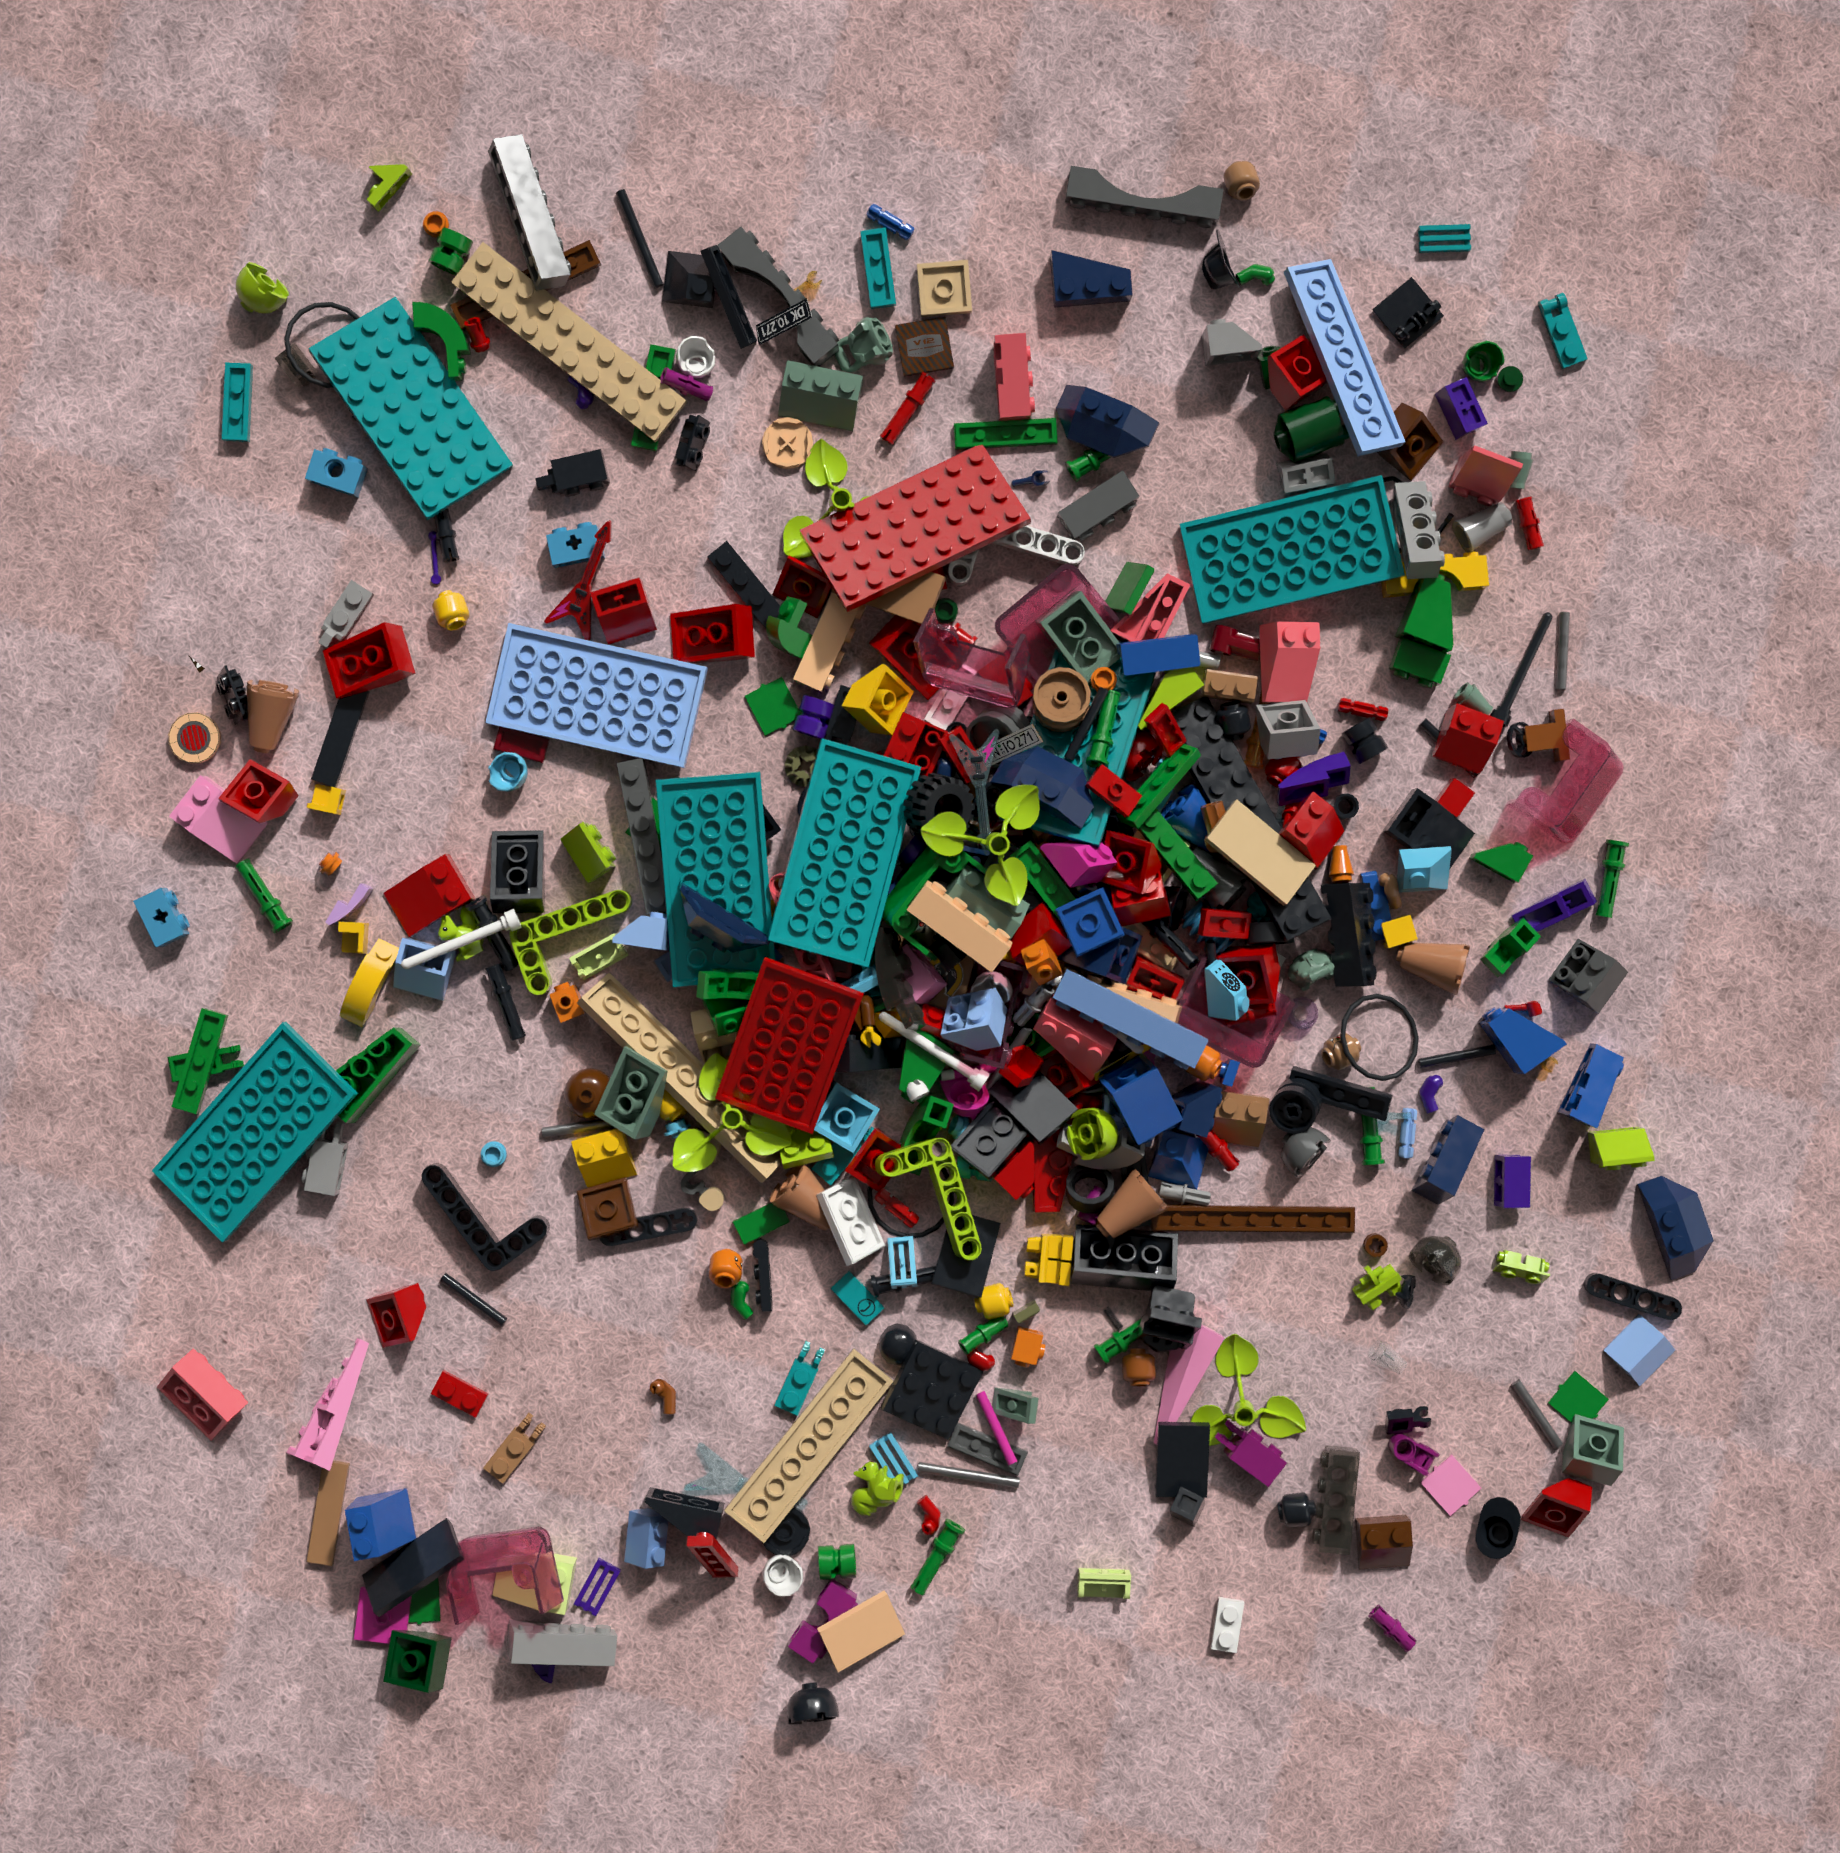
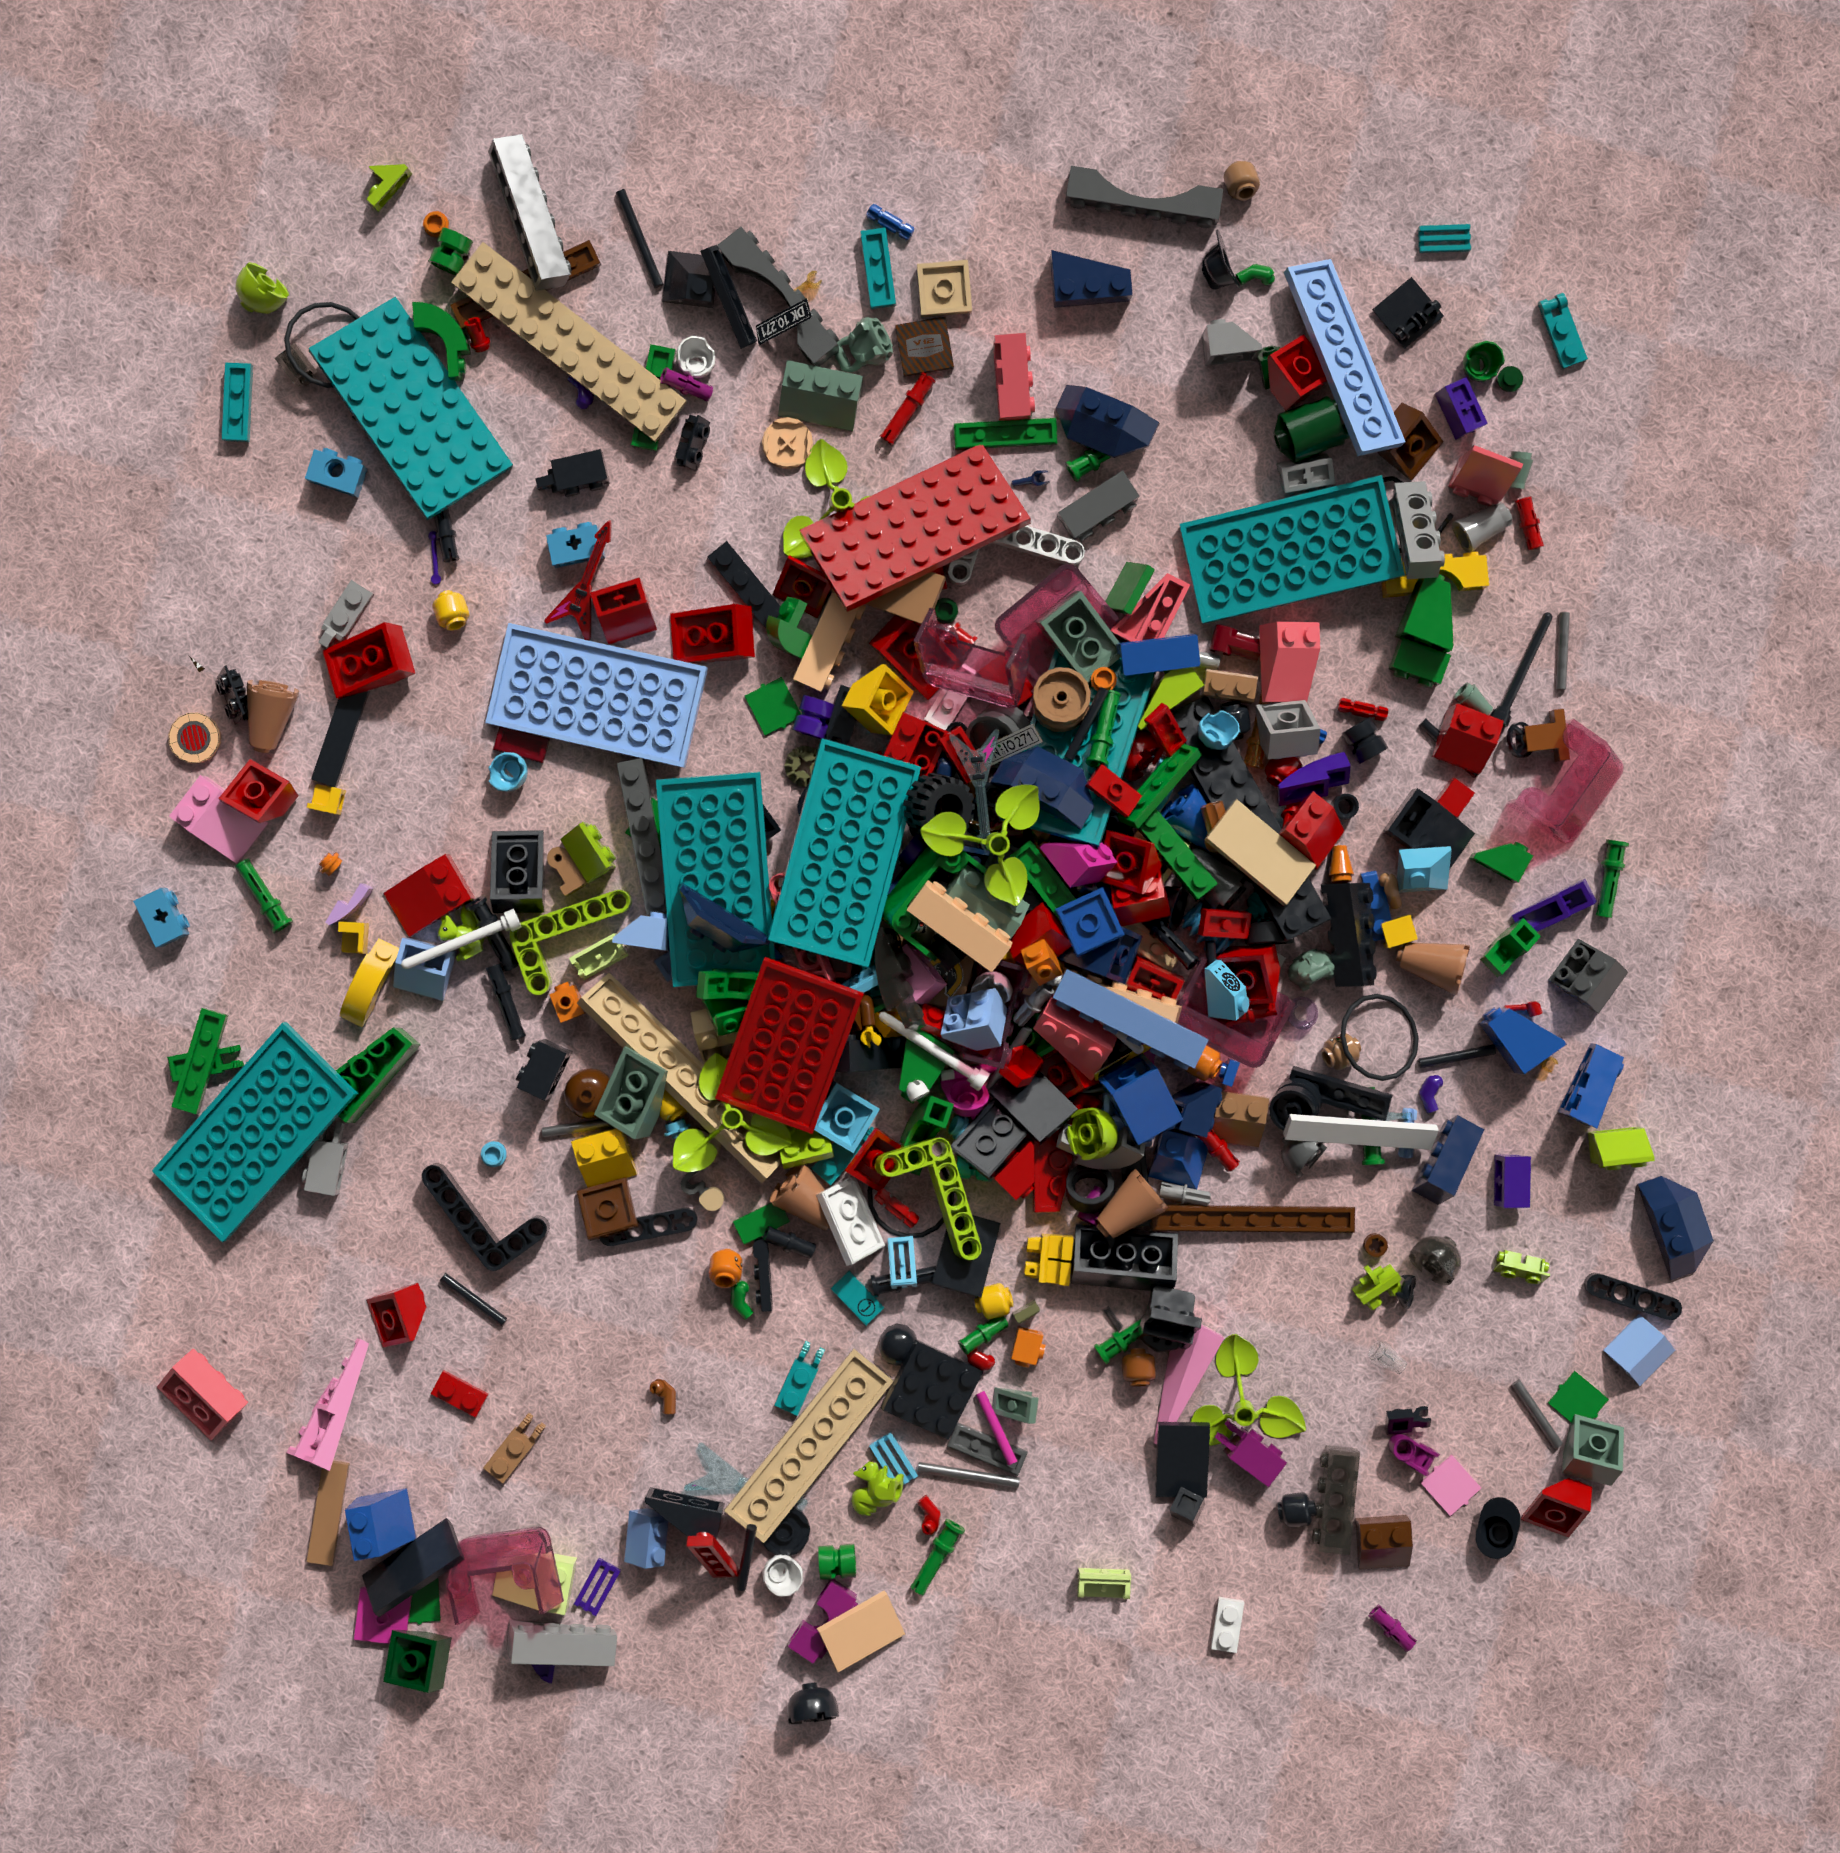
(543, 1069): none -> black brick
(566, 867): none -> medium nougat leg
(746, 1557): none -> black bar
(789, 1242): none -> black pin
(1218, 730): none -> medium azure hair
(1360, 1132): none -> white tile

